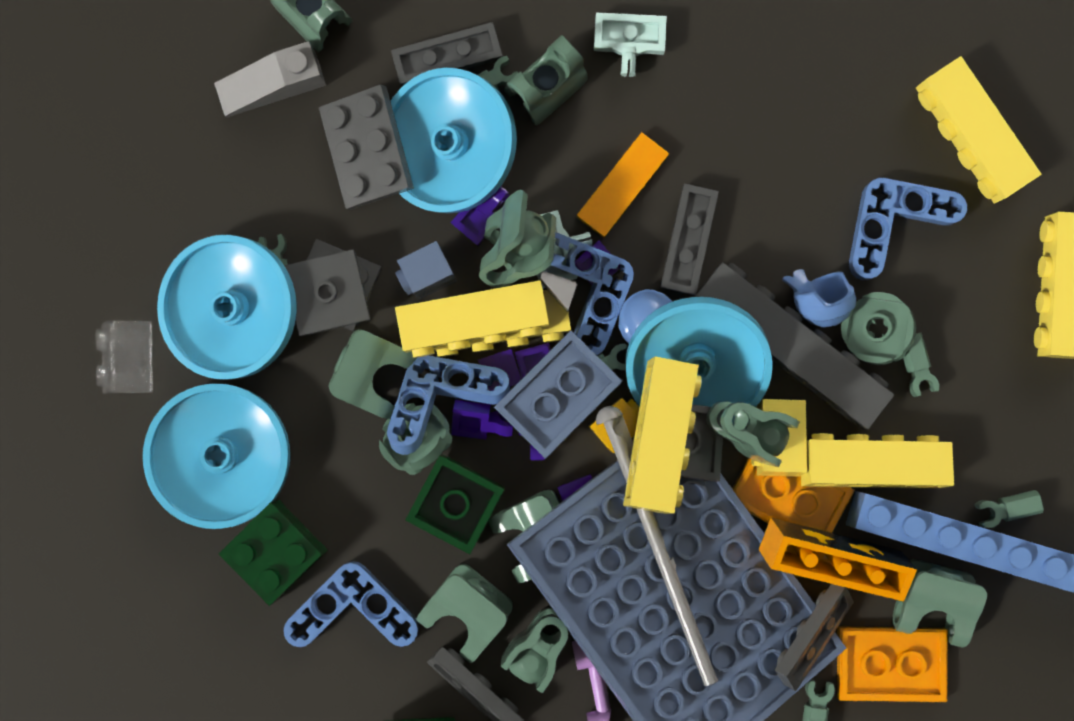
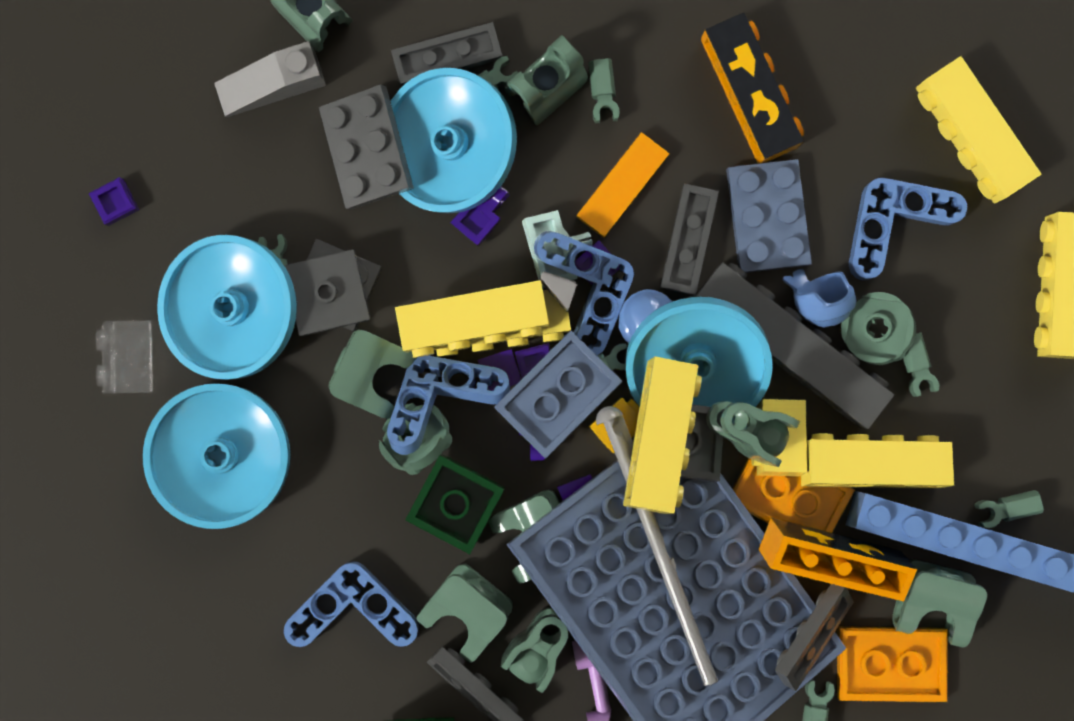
(114, 201): none -> dark purple tile
(273, 552): dark green brick -> none
(425, 271): sand blue brick -> none
(475, 420): dark purple plate -> none
(521, 245): sand green piece -> none
(603, 88): none -> sand green bar
(629, 36): light aqua plate -> none
(752, 89): none -> black brick
(768, 216): none -> sand blue plate

